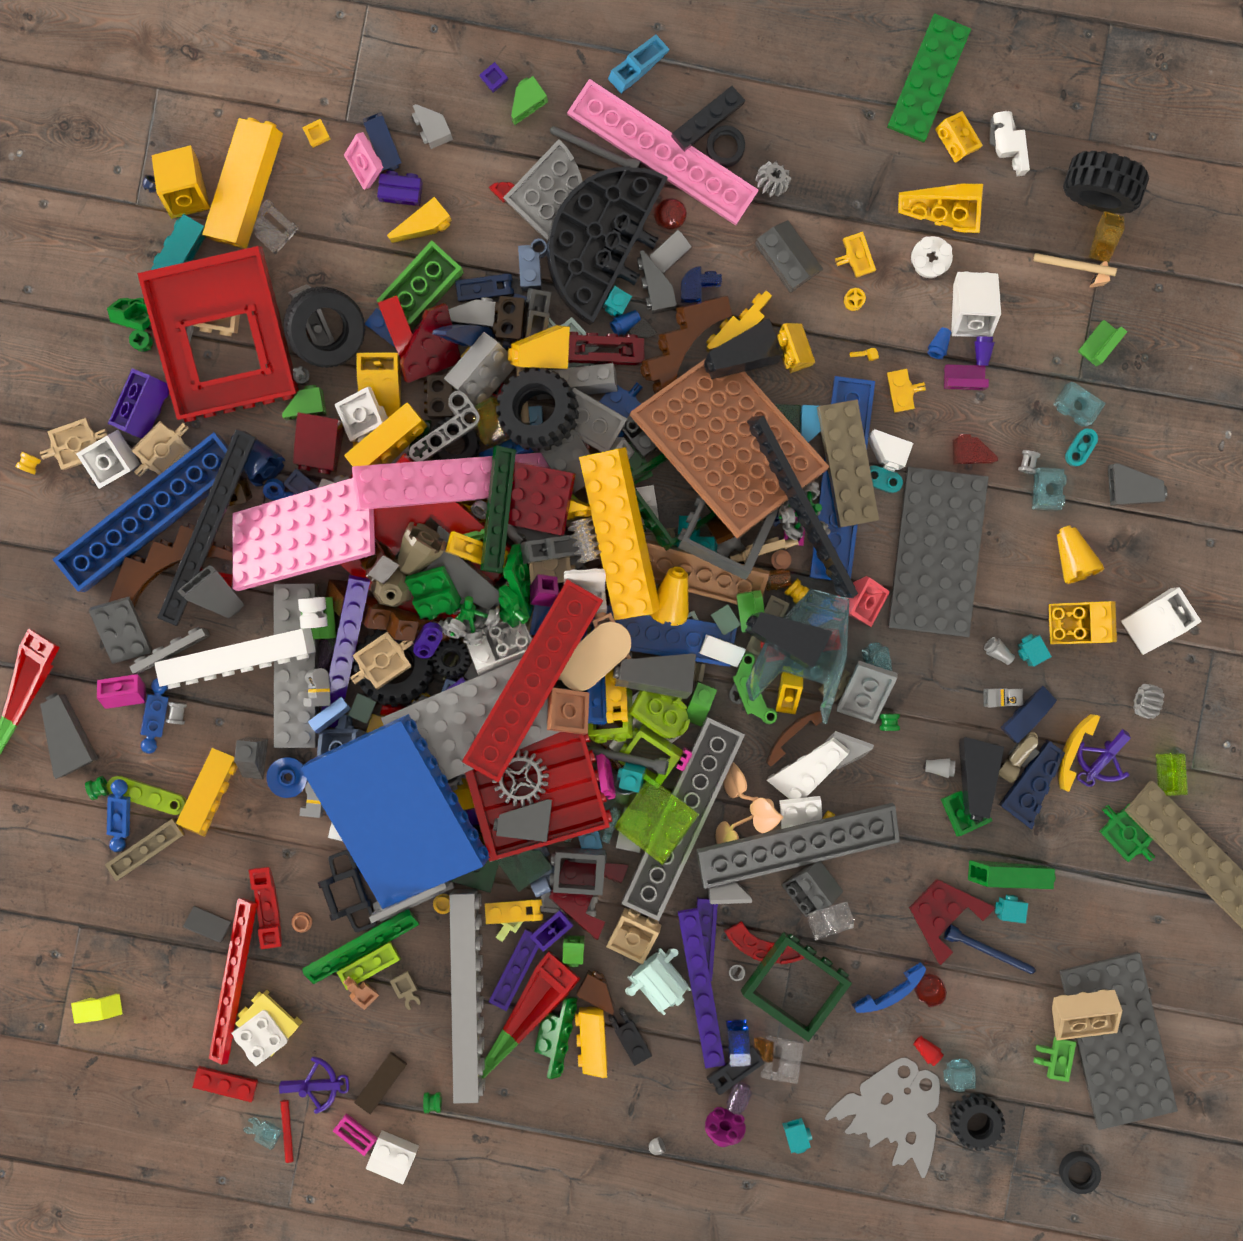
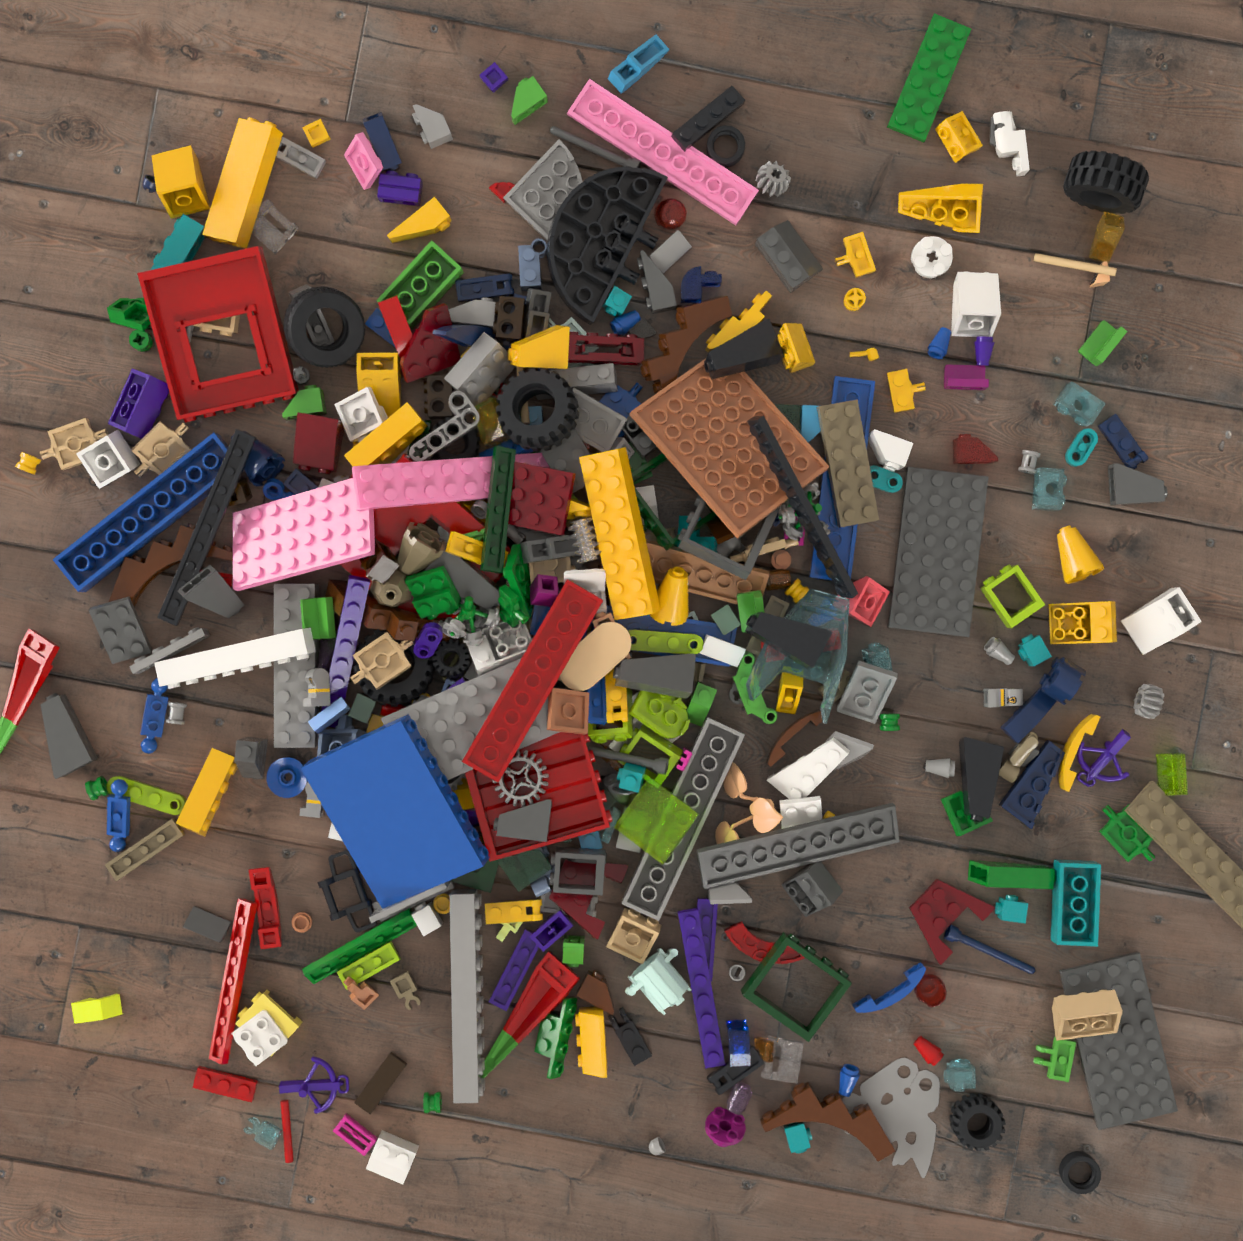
(121, 691): dark pink panel -> none
(301, 158): none -> light grey plate
(312, 612): white wheel -> none
(426, 918): none -> white brick
(605, 776): dark pink tile -> none
(665, 642): none -> lime plate
(831, 920): clear brick -> none
(831, 1111): none -> reddish brown arch
(848, 1078): none -> blue cone
(1023, 613): none -> lime window
(1062, 680): none -> dark blue brick
(1076, 903): none -> teal brick
(1122, 441): none -> dark blue plate

